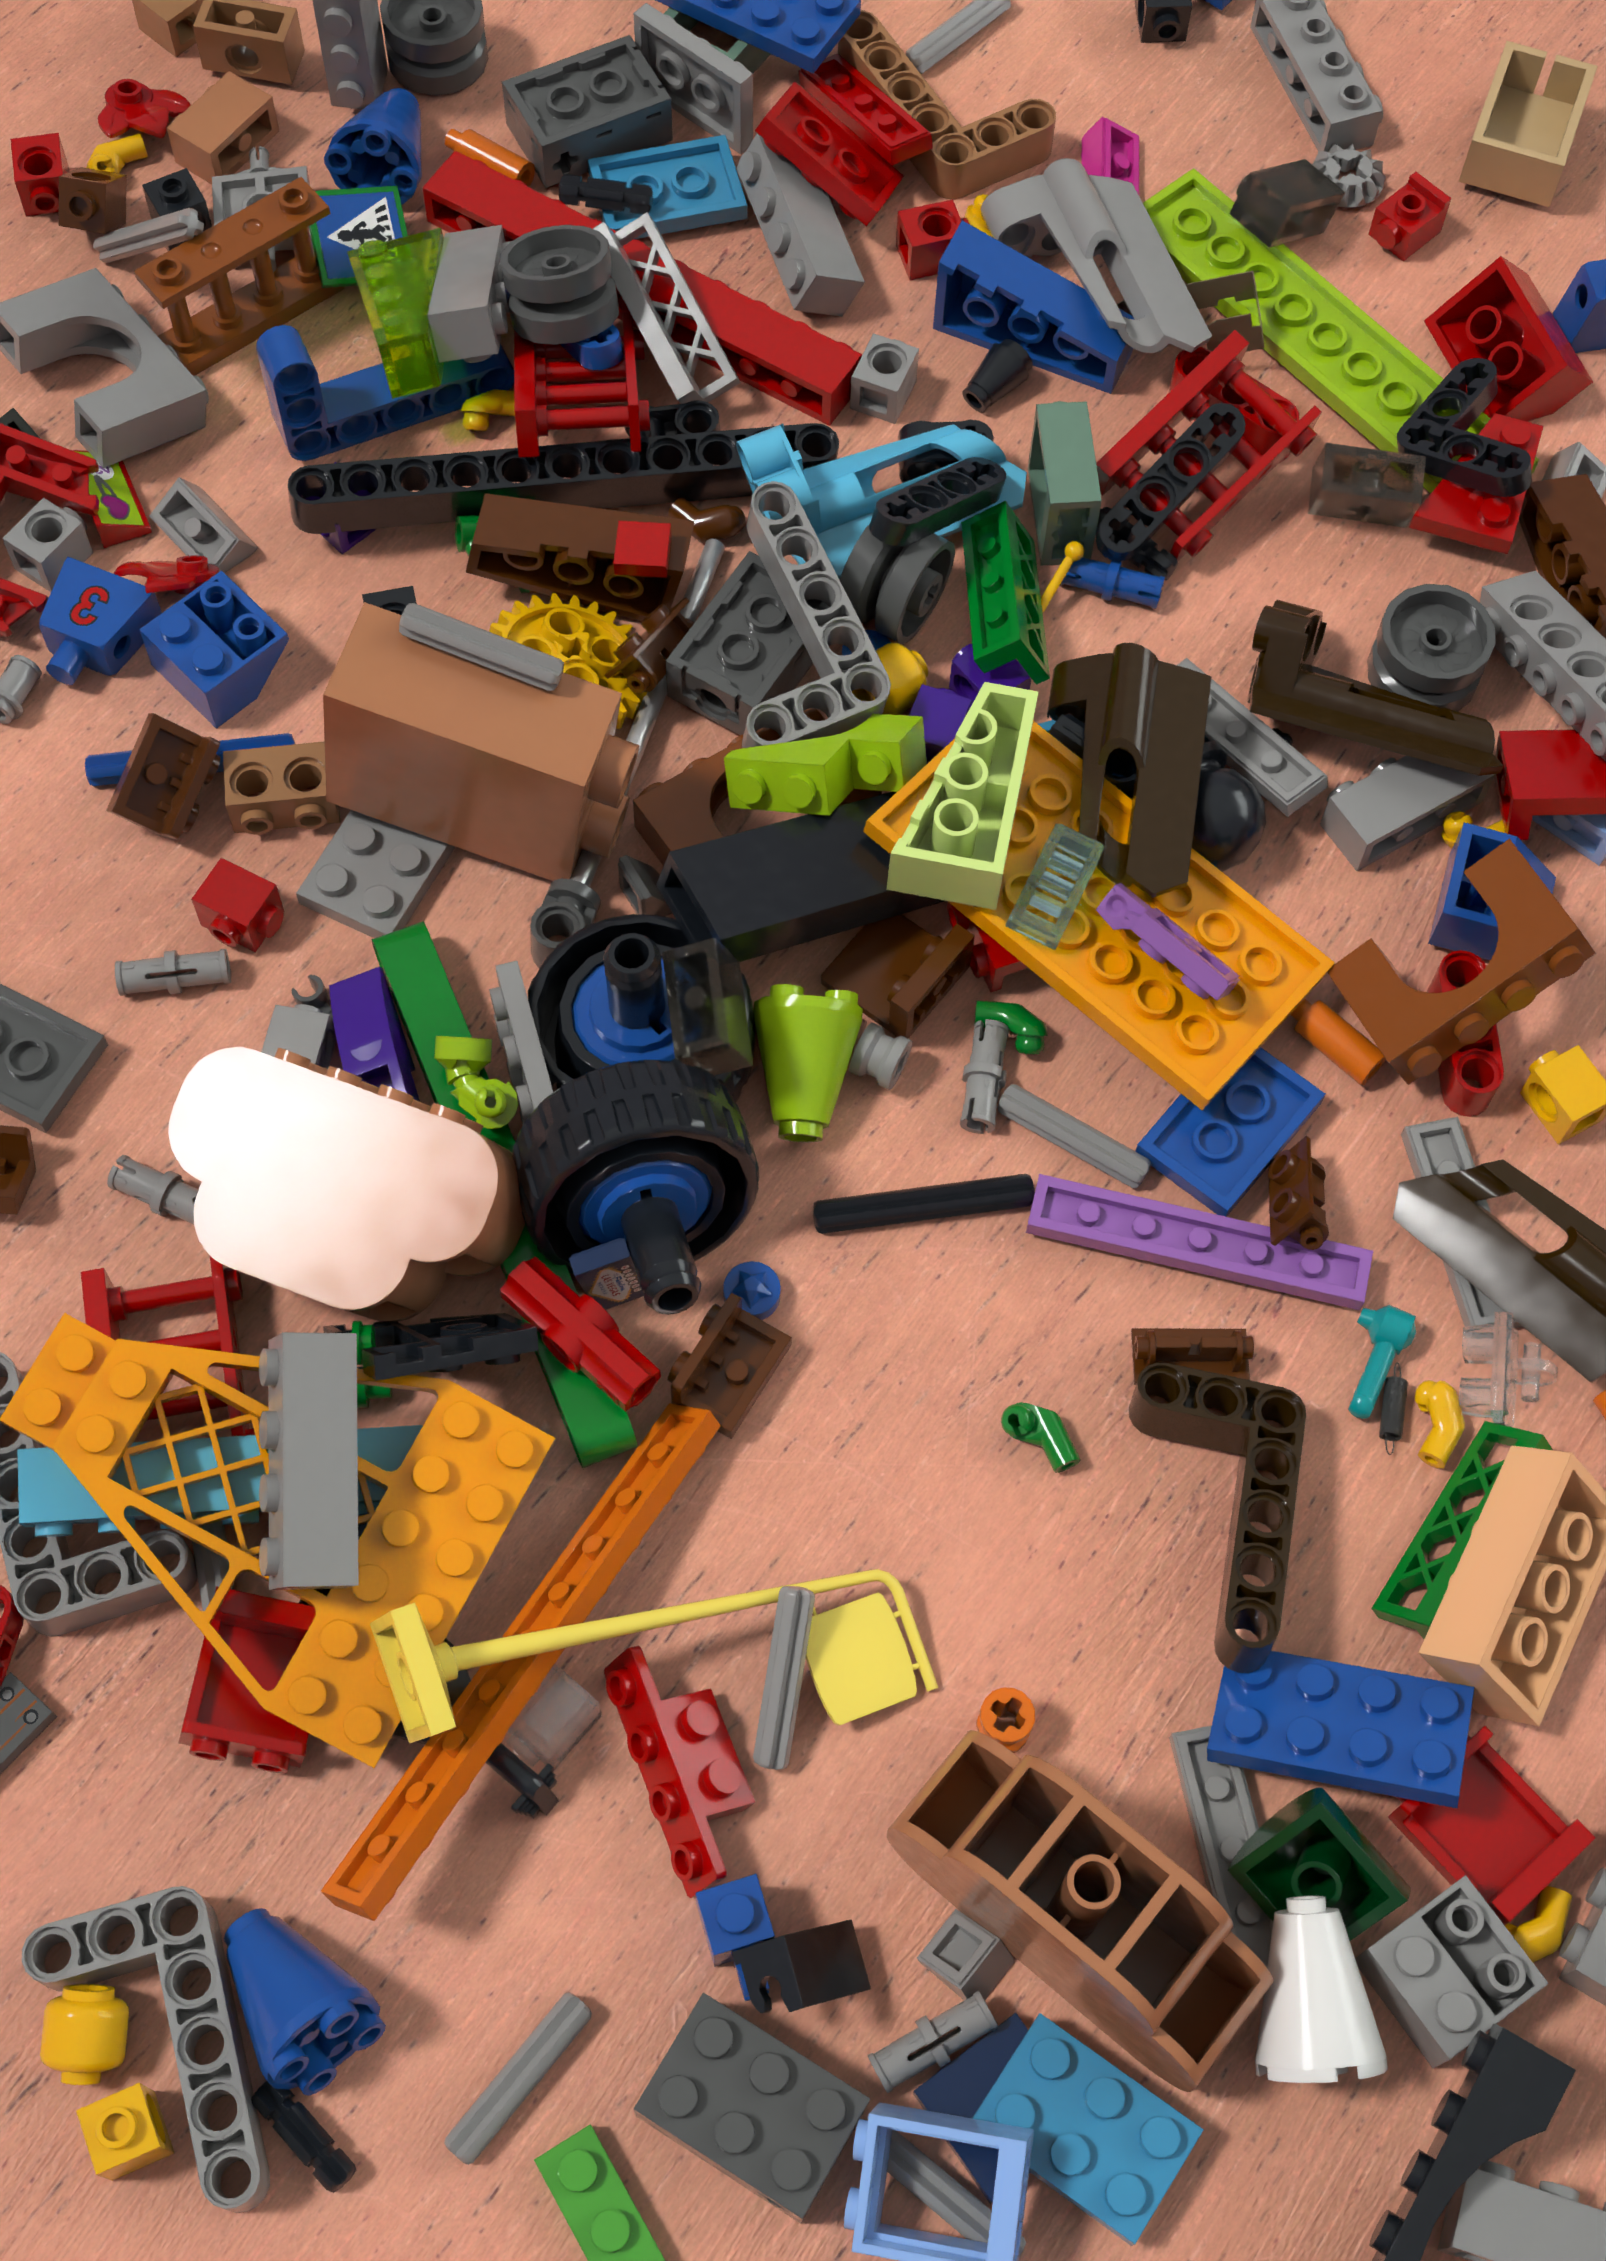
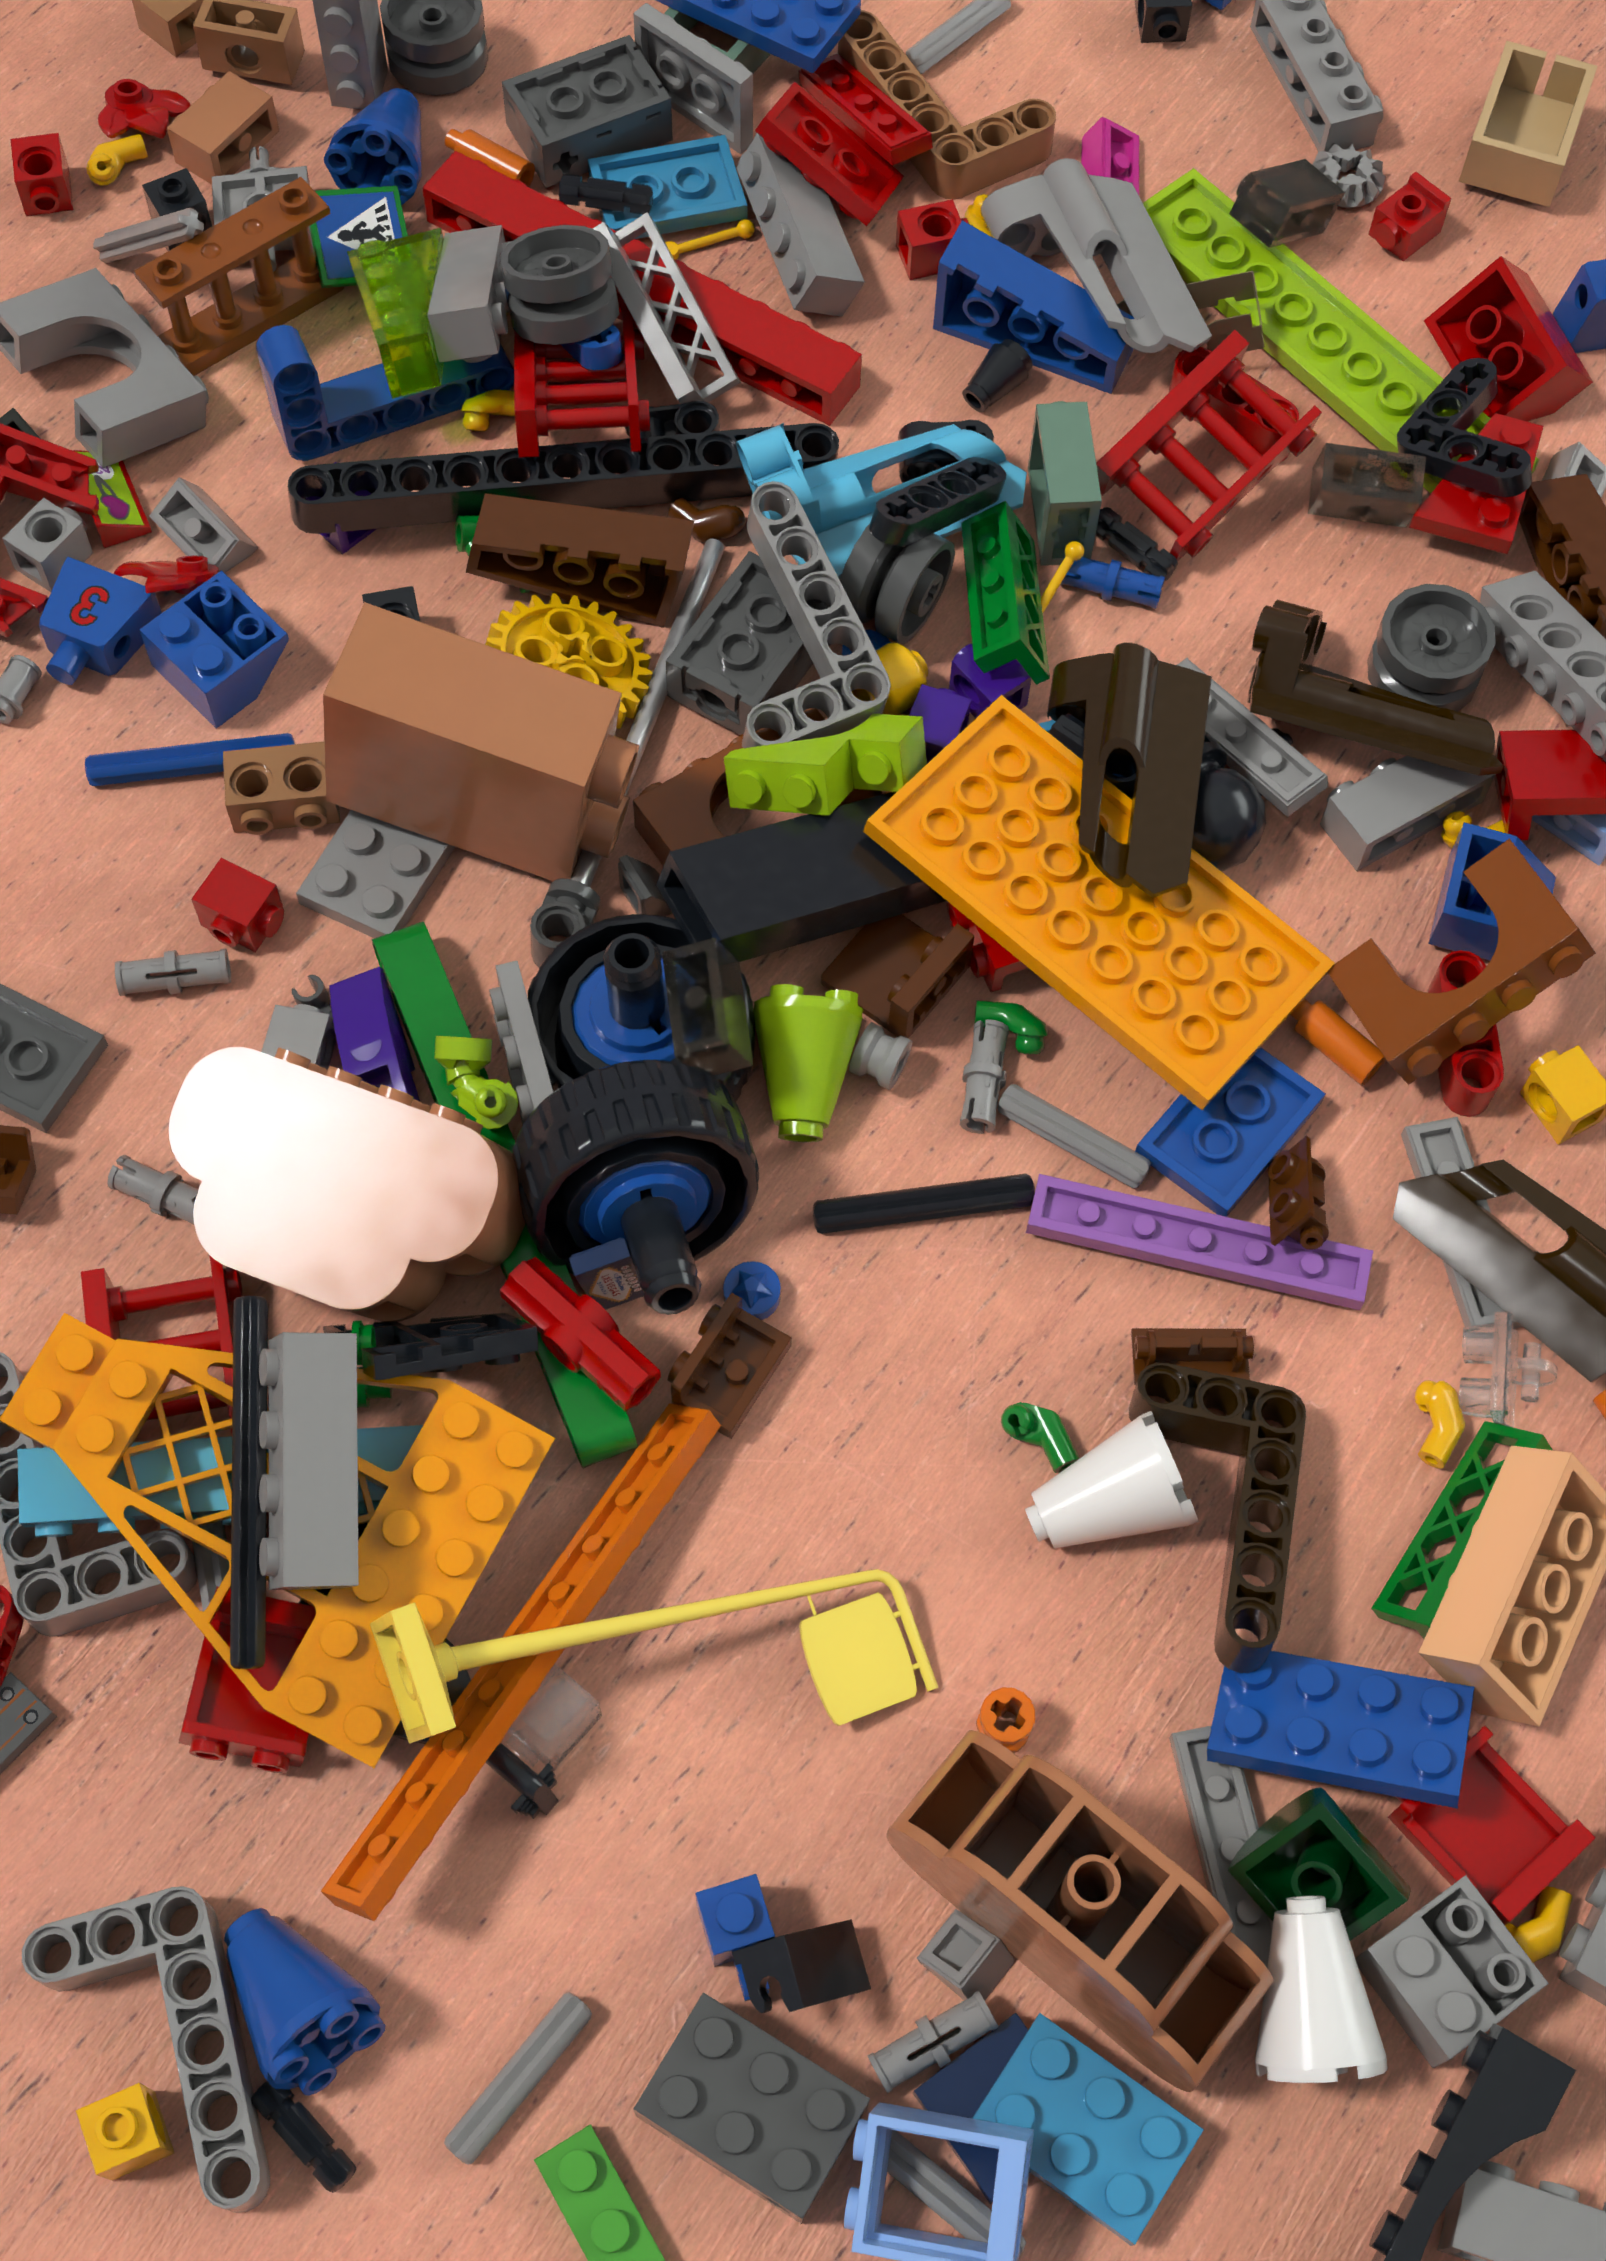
(84, 2033): yellow head -> none
(92, 200): reddish brown brick -> none
(165, 778): reddish brown bracket -> none
(248, 1466): none -> black axle
(481, 647): light grey axle -> none
(641, 656): reddish brown hinge -> none
(642, 549): red tile -> none
(684, 1764): red bracket -> none
(744, 229): none -> yellow hinge
(784, 1677): light grey axle -> none
(884, 378): light grey brick -> none
(966, 819): yellowish green wedge -> none
(1071, 856): clear light blue slope -> none
(1114, 1491): none -> white cone
(1167, 941): medium lavender hinge -> none
(1172, 483): black beam -> none
(1390, 1332): teal piece -> none
(1393, 1408): dark grey piece -> none

